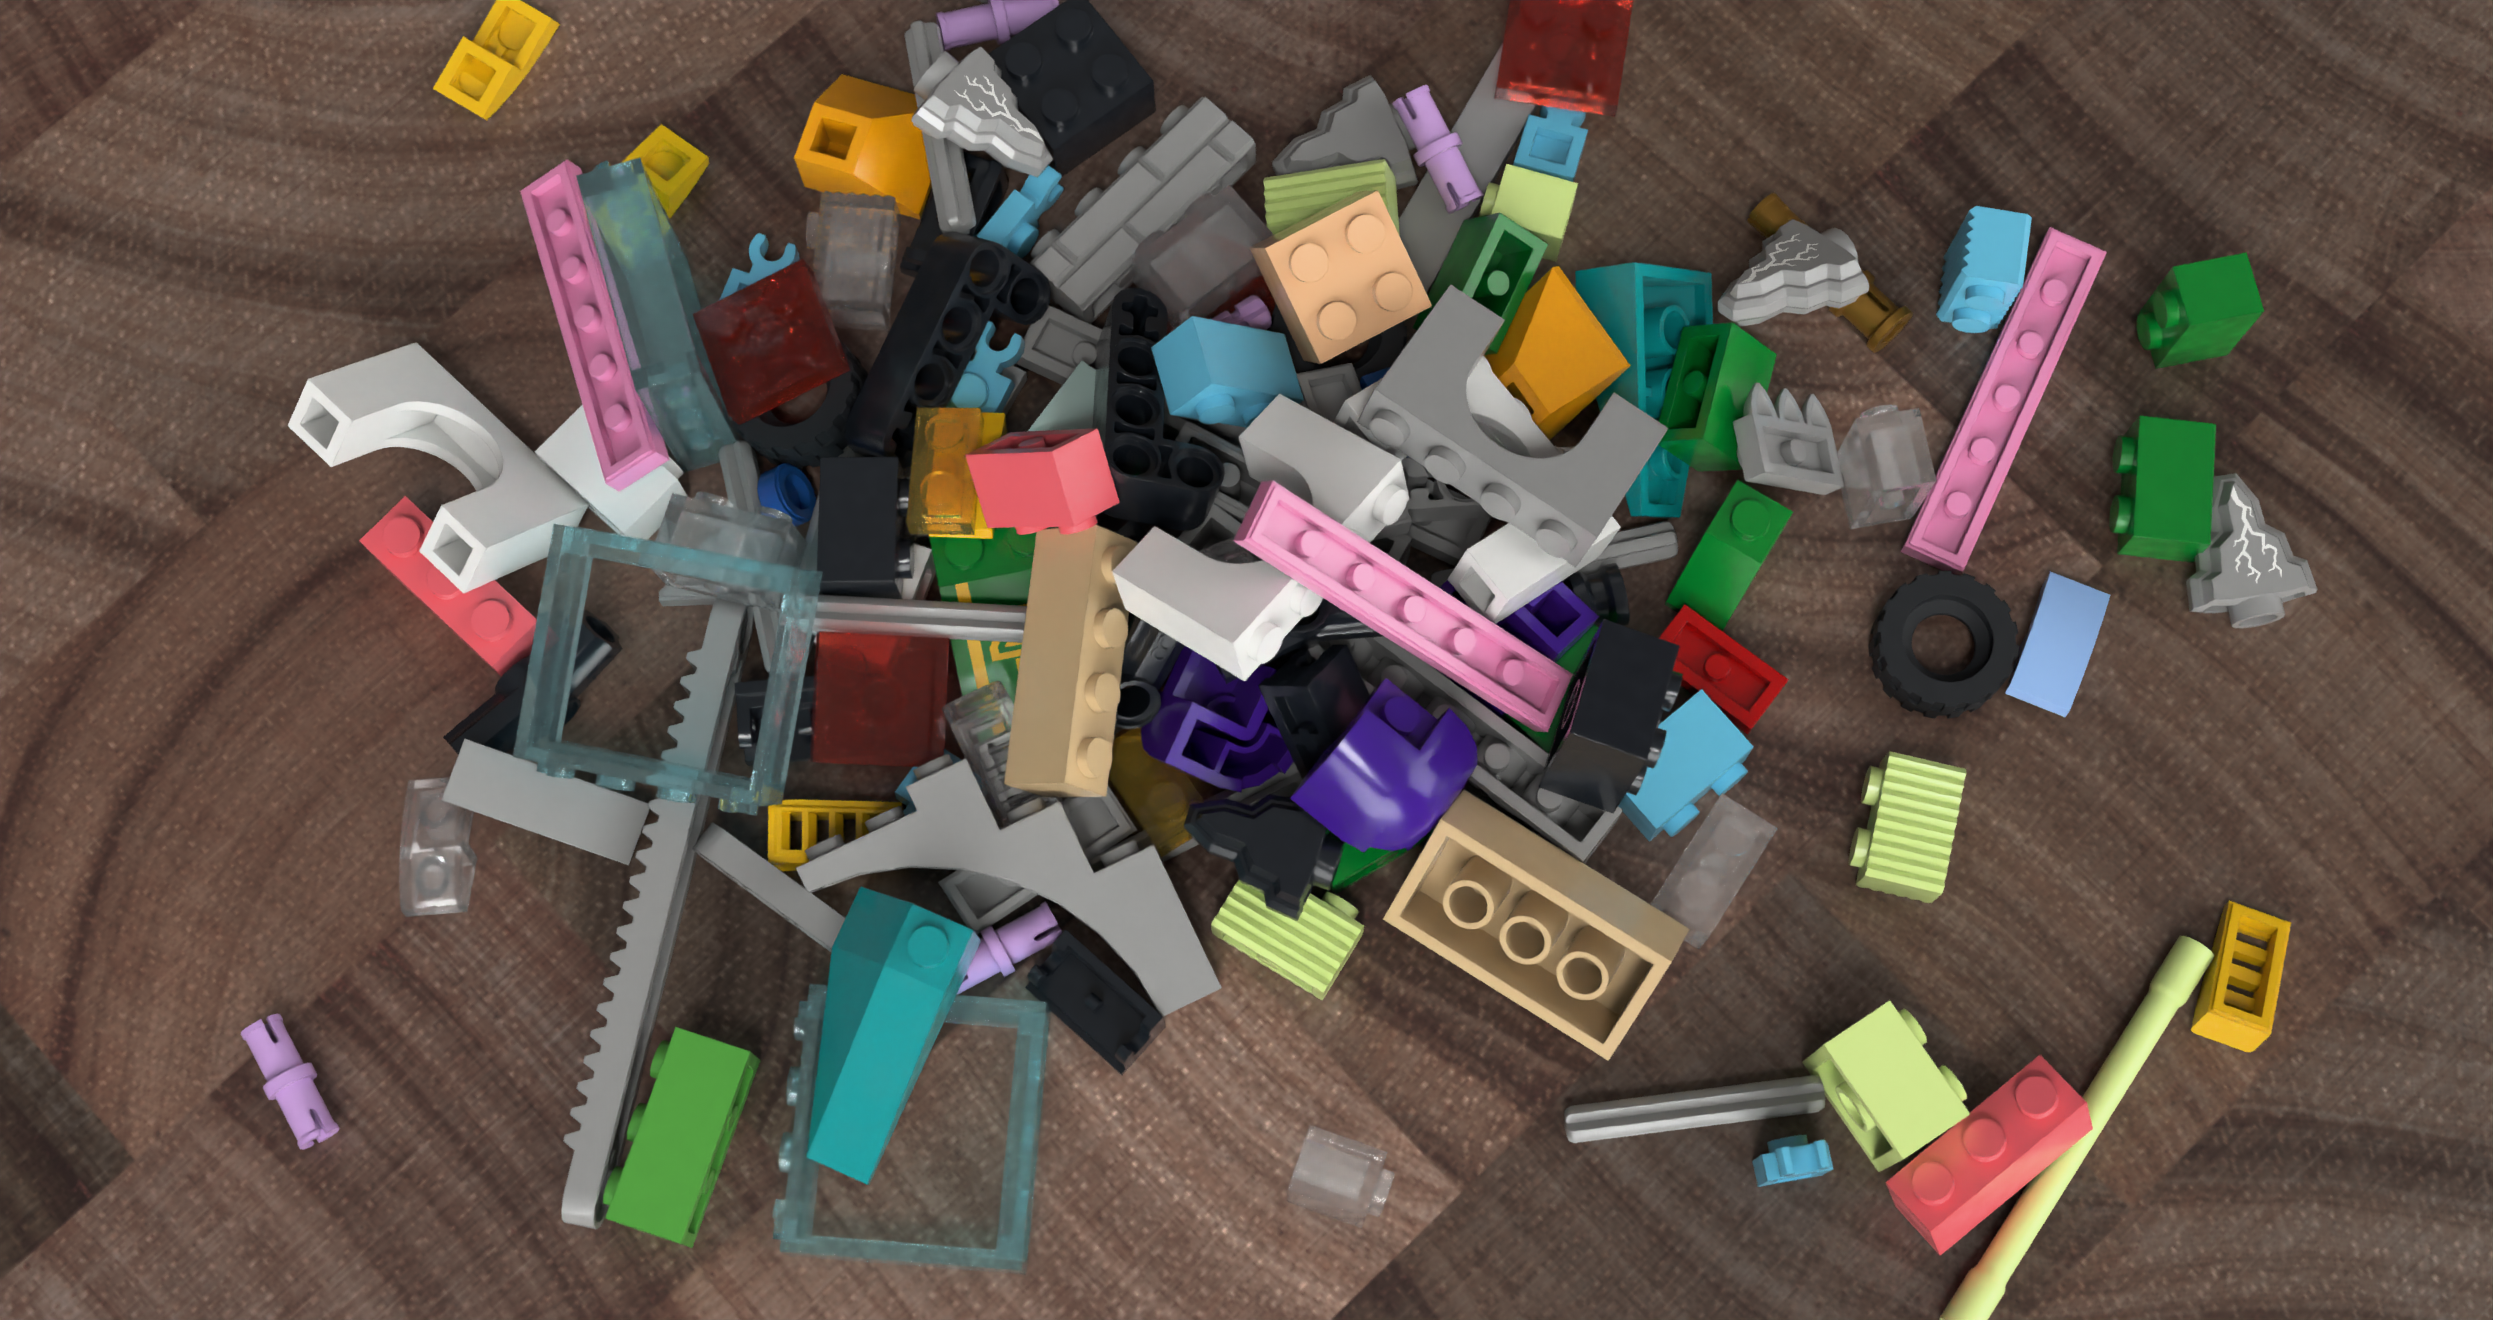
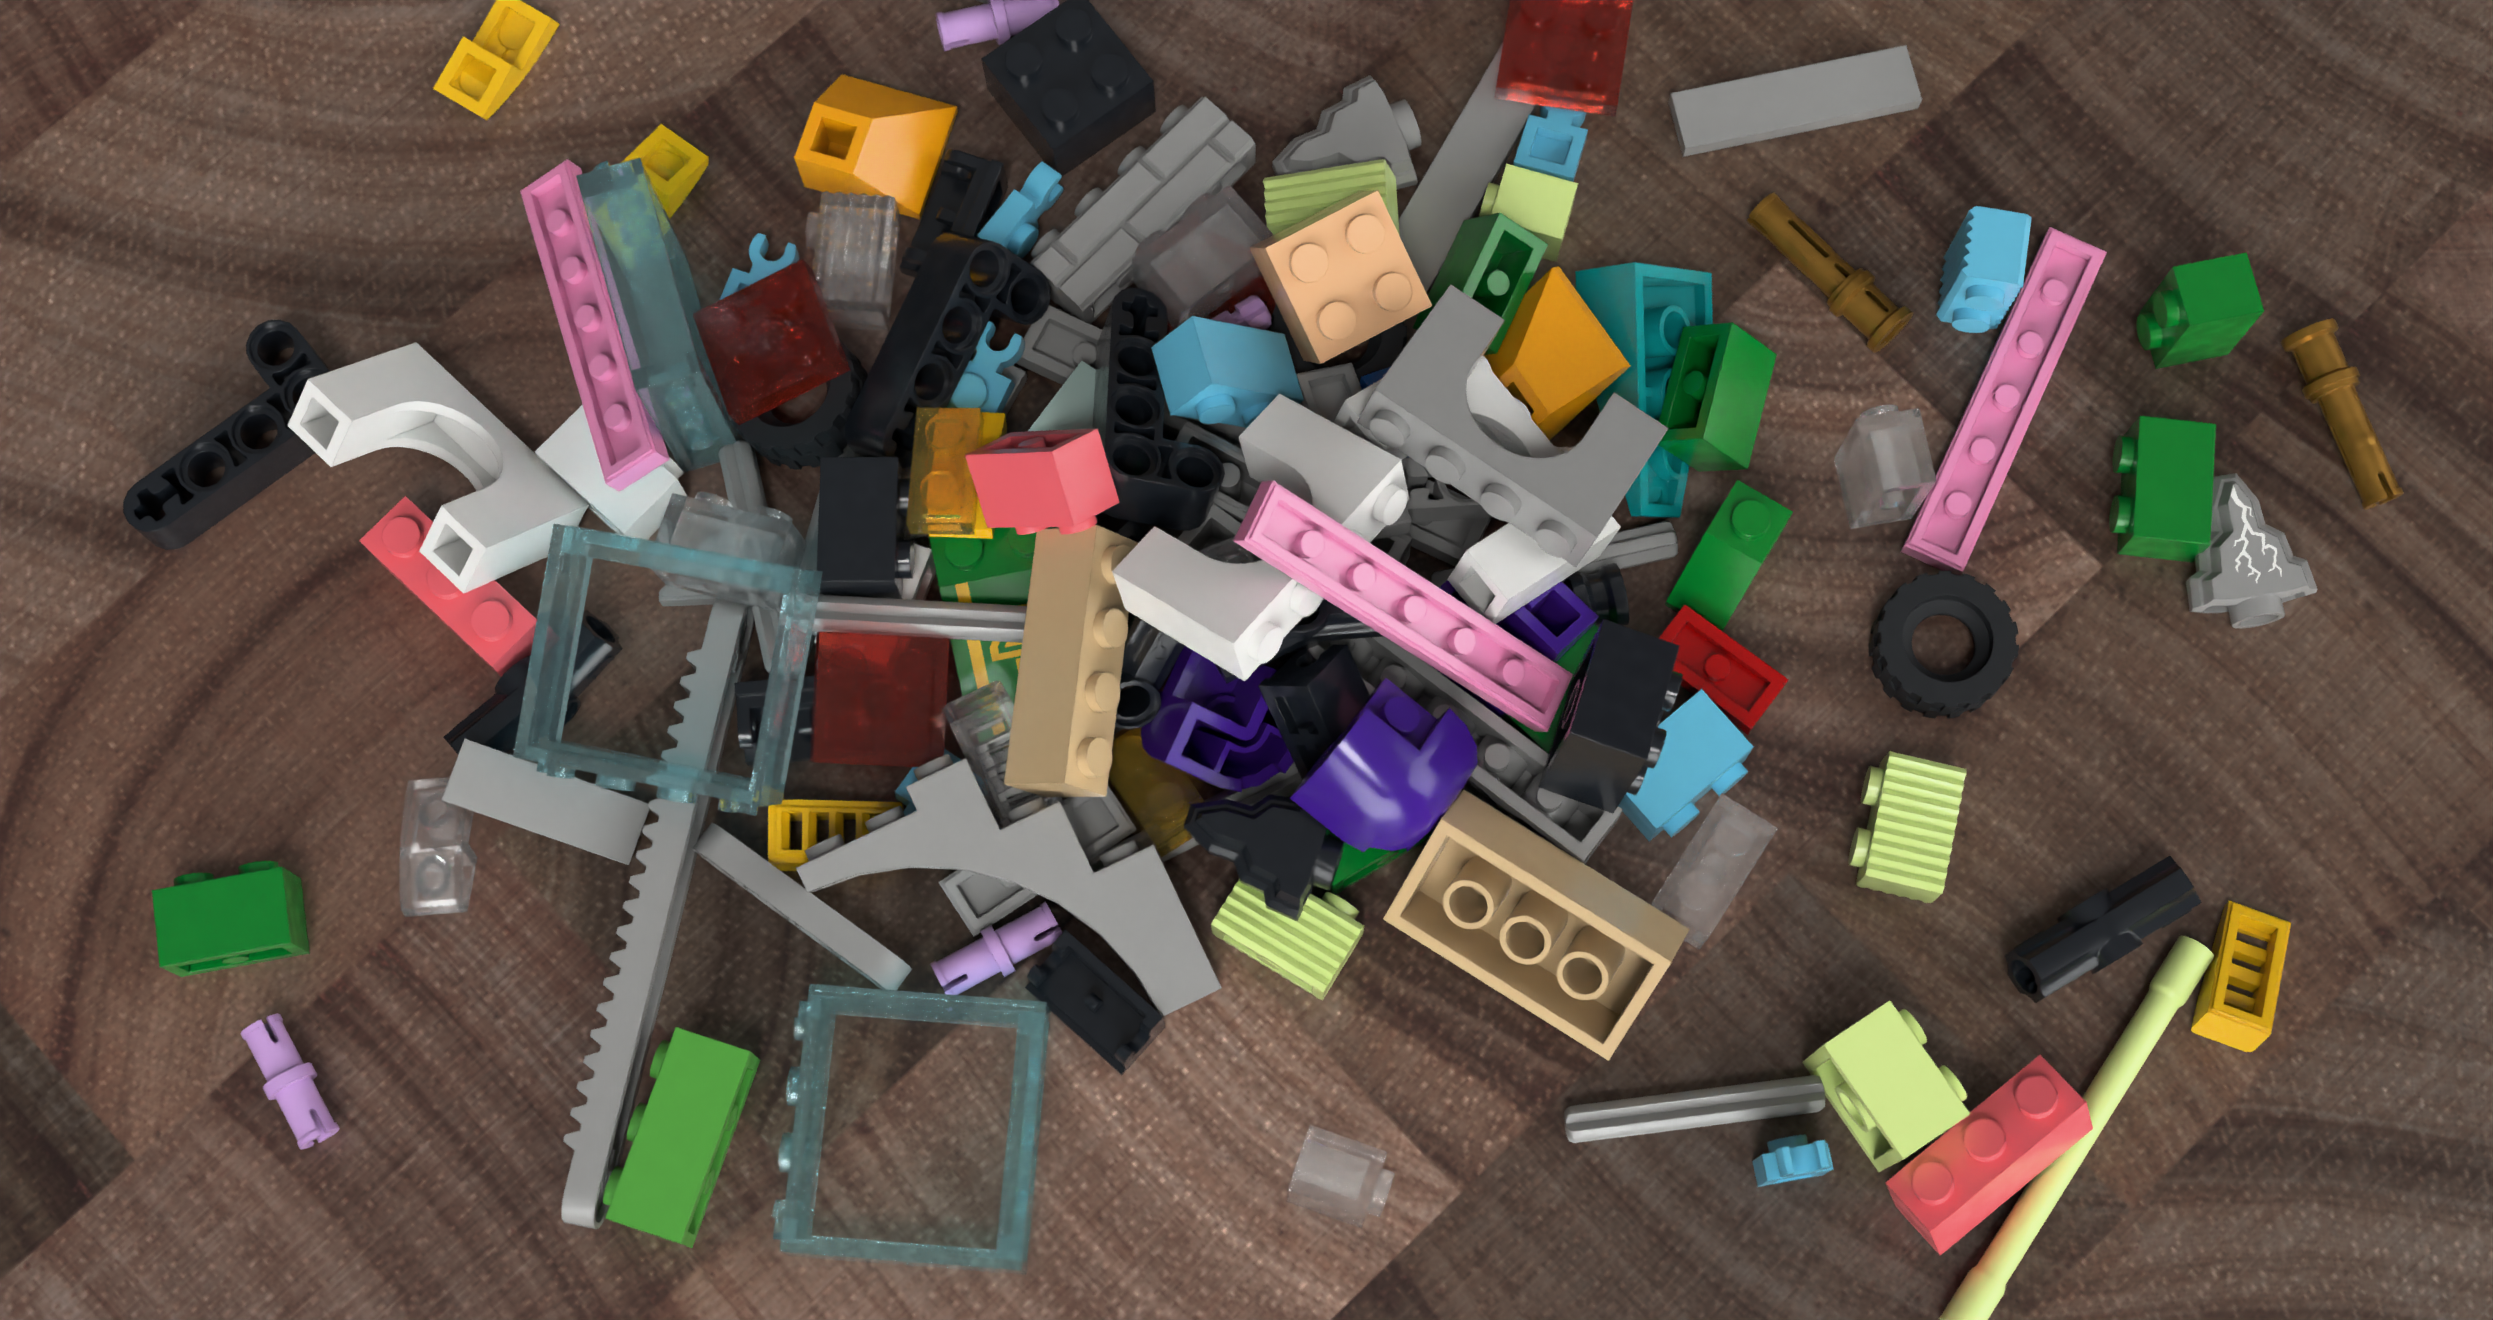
(230, 446): none -> black beam
(230, 919): none -> green brick
(788, 491): blue tile -> none
(883, 1009): teal wedge -> none
(944, 157): light grey axle -> none
(978, 112): light grey rock -> none
(1437, 149): lavender pin -> none
(1787, 445): light grey plate -> none
(1794, 100): none -> light grey tile
(1795, 275): light grey rock -> none
(2057, 644): light blue slope -> none
(2101, 930): none -> black piece
(2333, 386): none -> pearl gold pin

